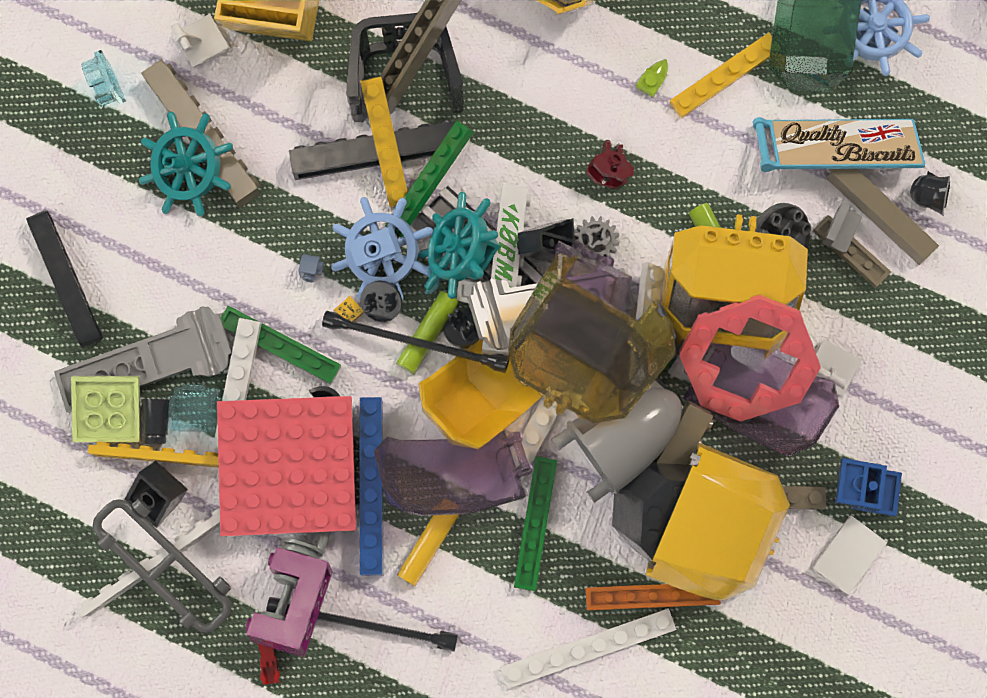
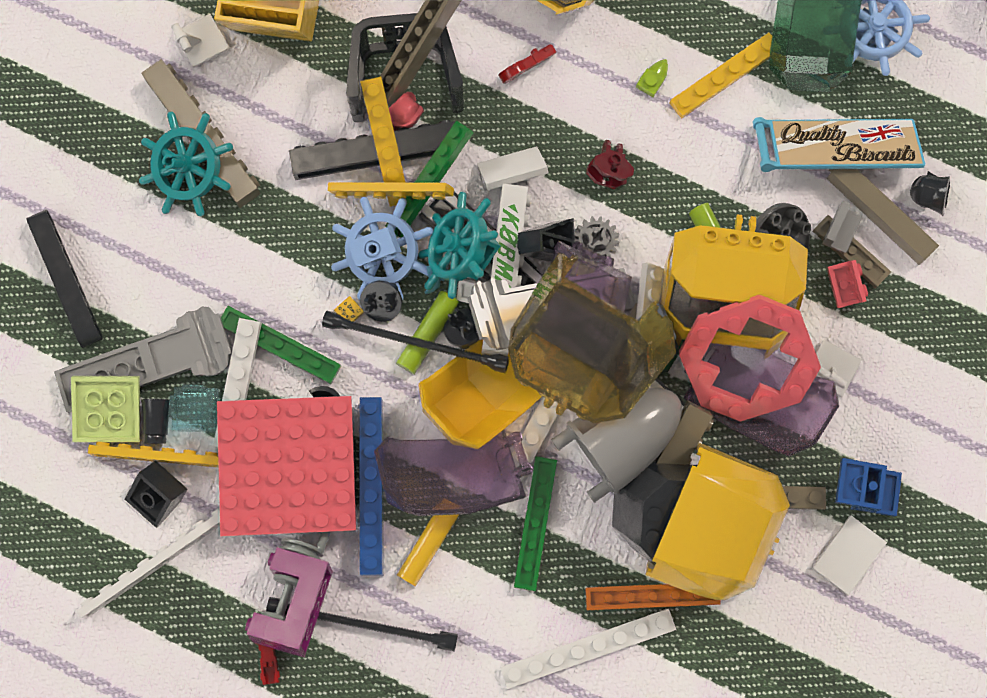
(102, 78): clear light blue panel -> none
(138, 512): dark grey bar -> none
(310, 268): sand blue plate -> none
(397, 190): none -> yellow plate
(405, 111): none -> coral piece
(512, 168): none -> white tile
(527, 63): none -> red piece
(847, 283): none -> coral bracket

